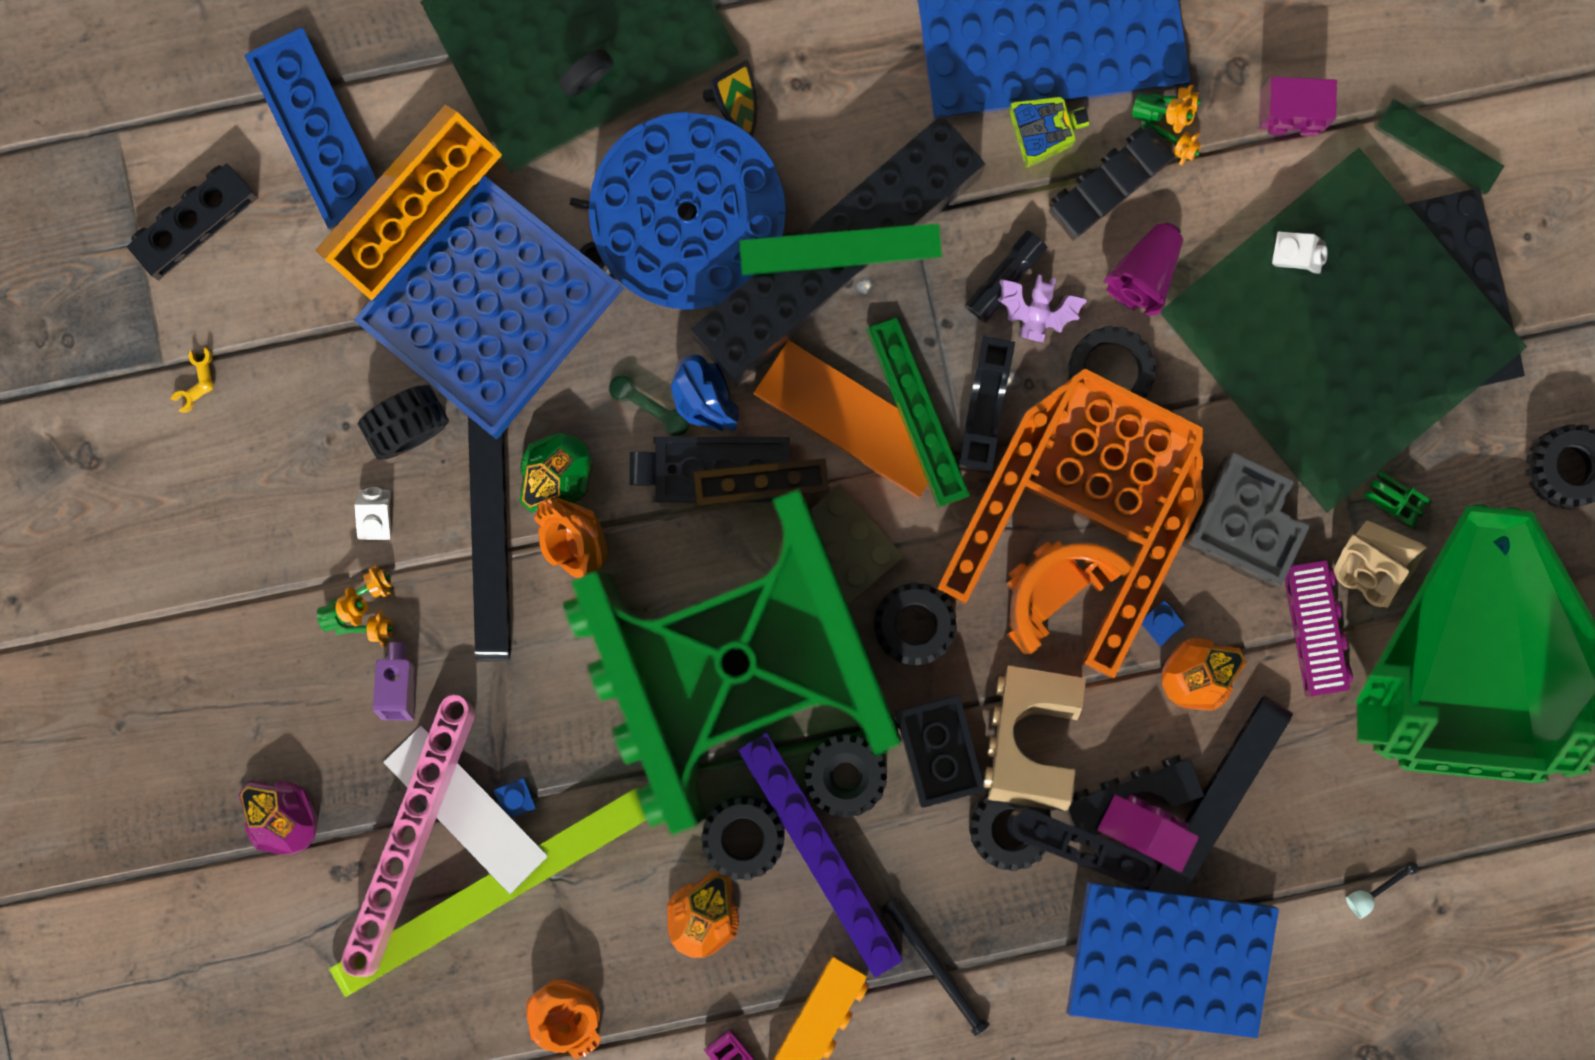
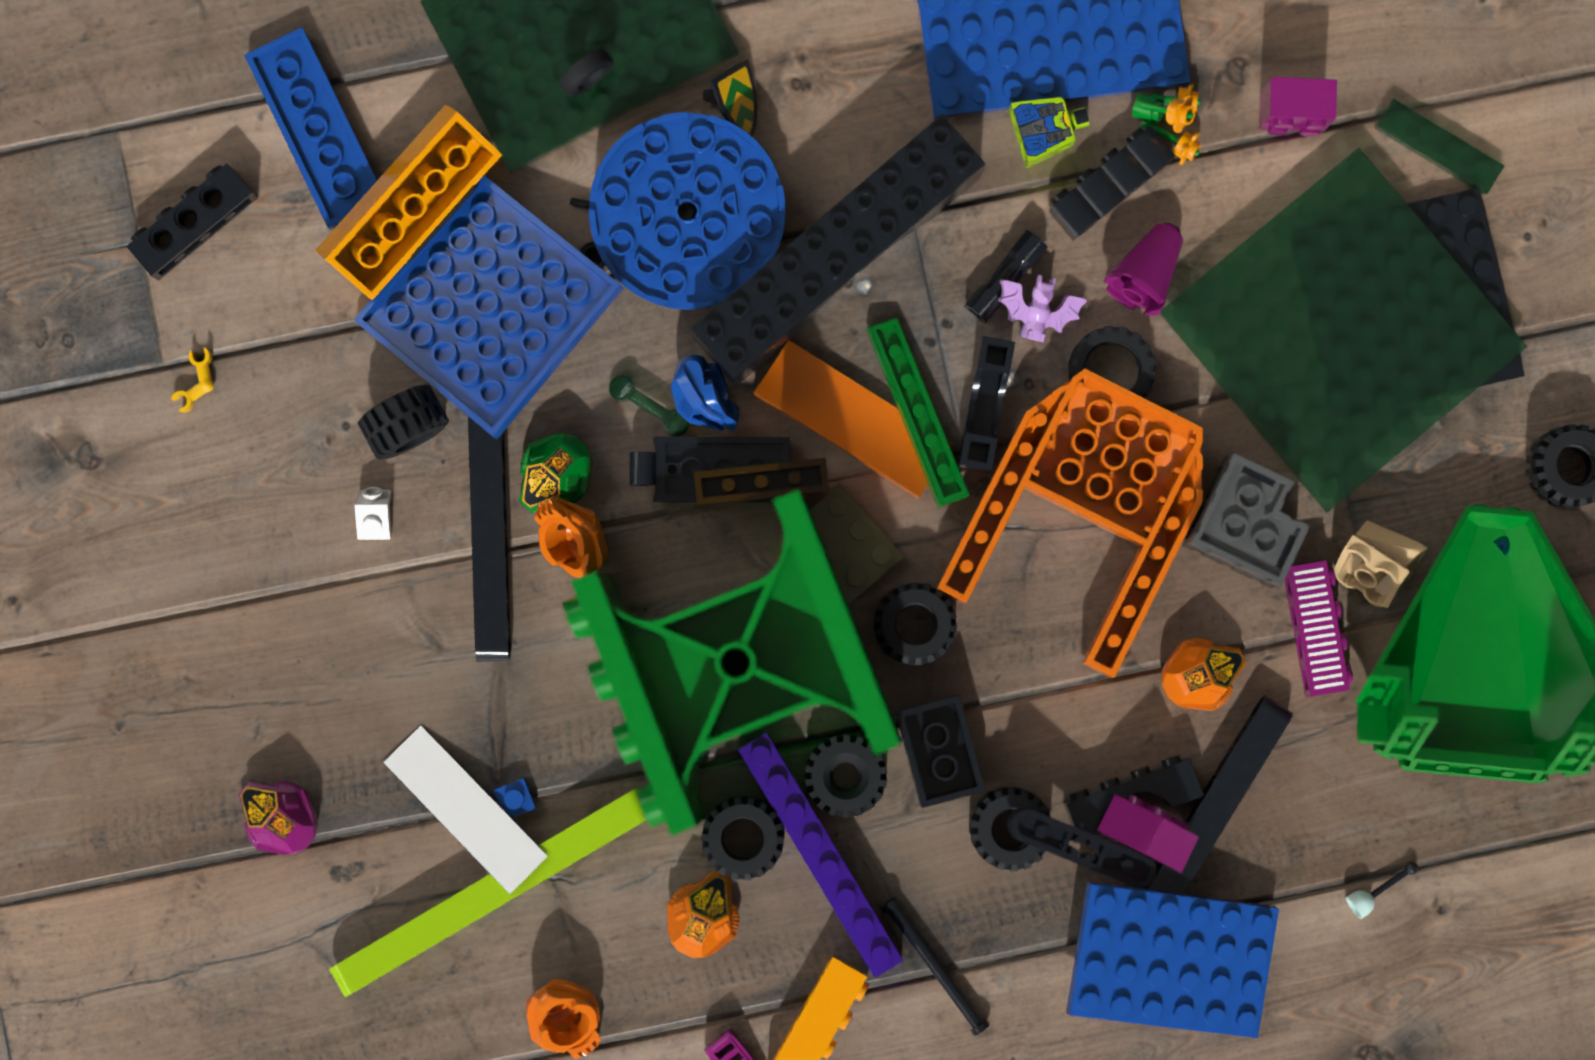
(353, 606): light orange plant -> none
(394, 698): medium lavender torso -> none
(396, 847): bright pink beam -> none
(840, 249): green tile -> none
(1013, 775): tan arch -> none
(1052, 582): orange piece -> none
(1162, 623): blue plate -> none
(1300, 251): white bracket -> none
(1398, 500): green arm -> none

